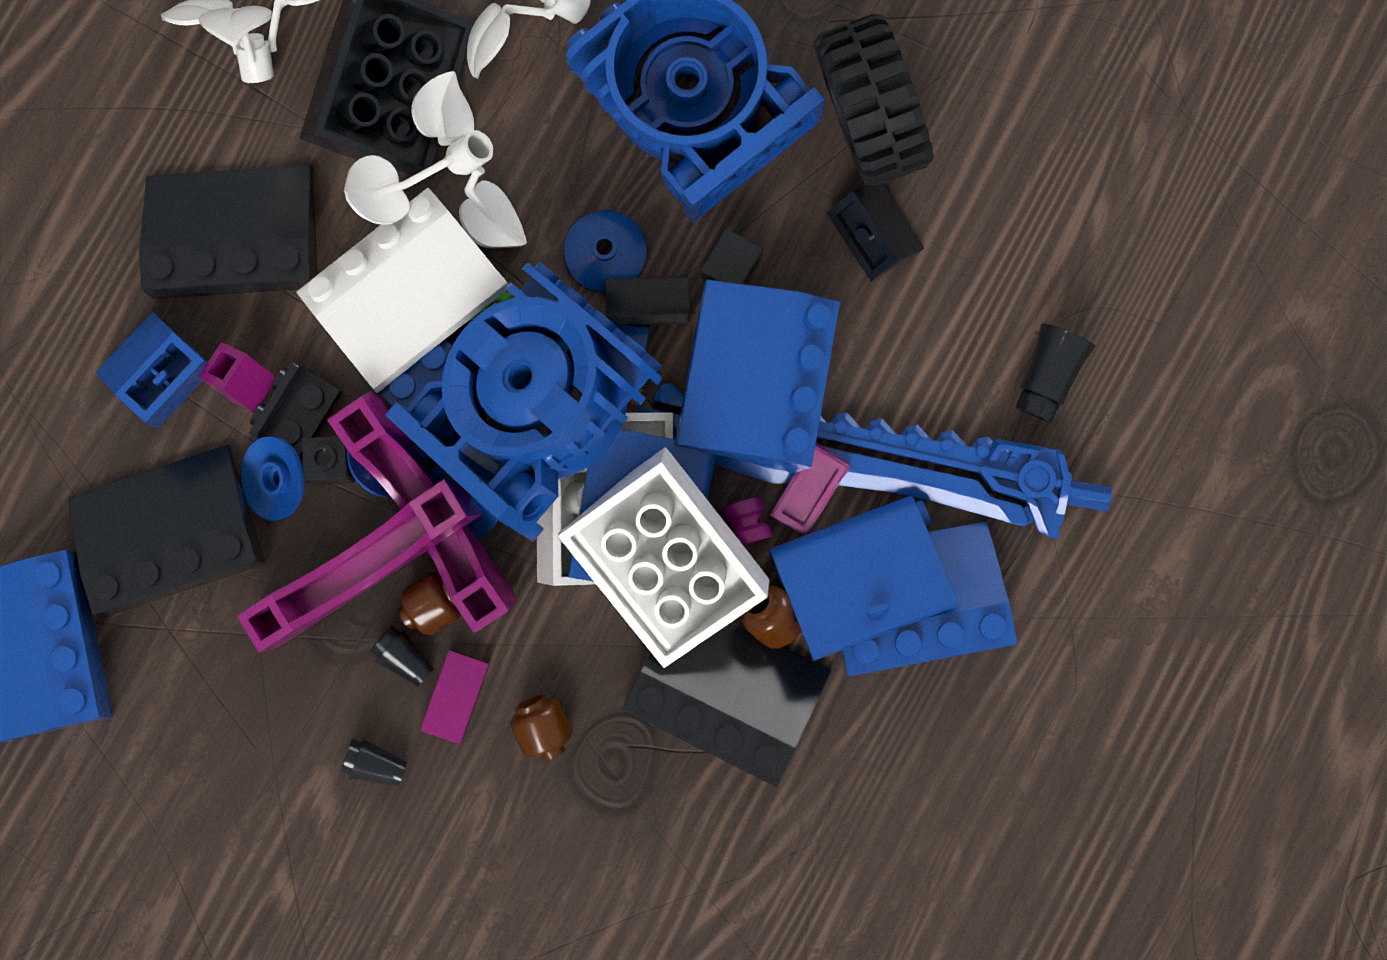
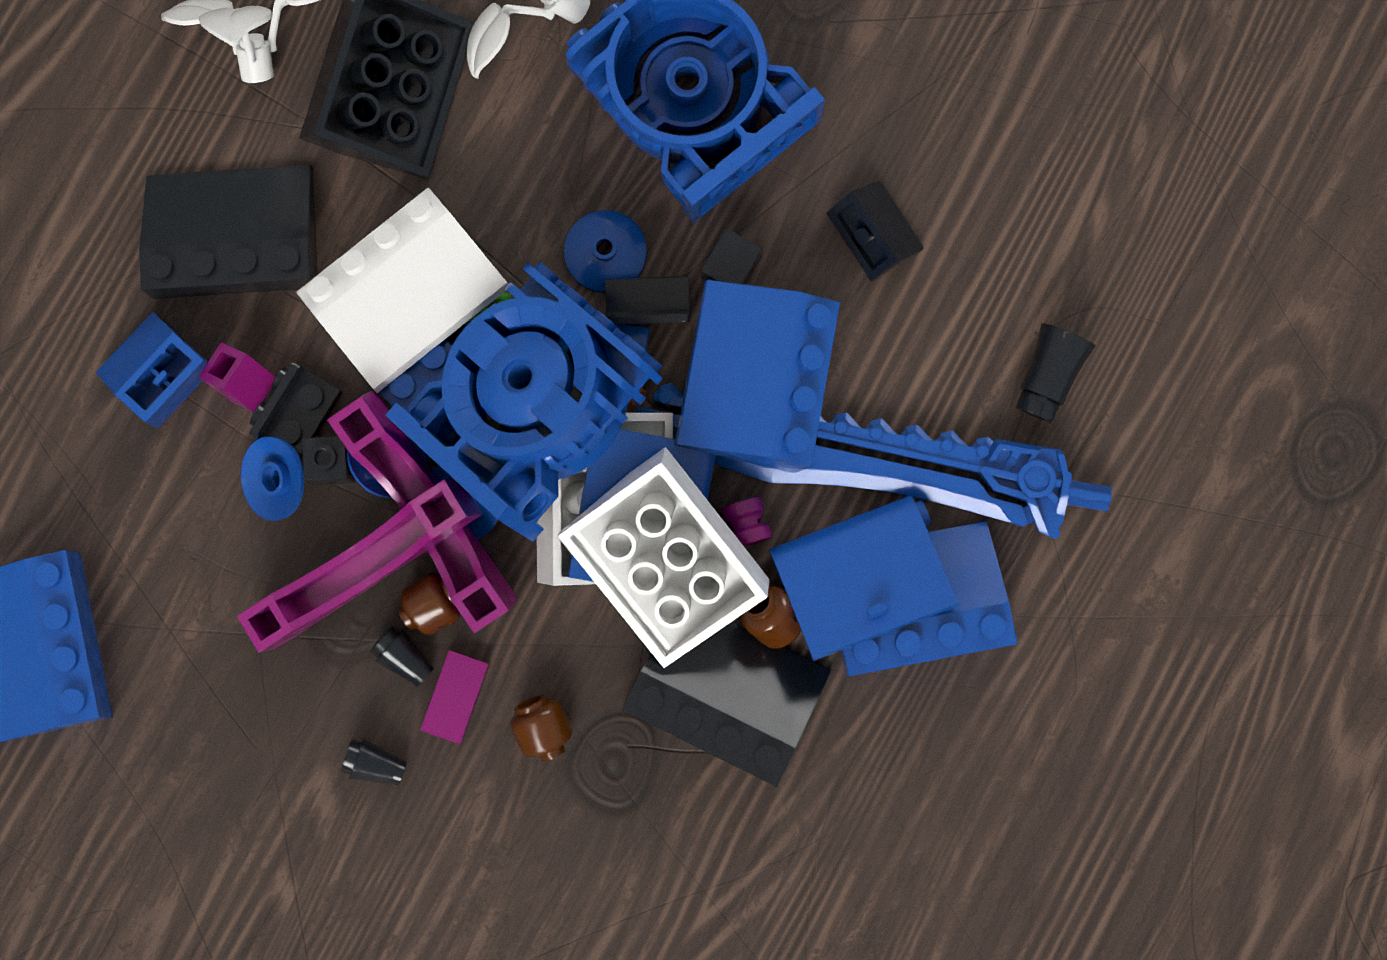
(163, 532): black slope -> none
(444, 113): white plant -> none
(810, 491): magenta tile -> none
(874, 99): black tyre -> none

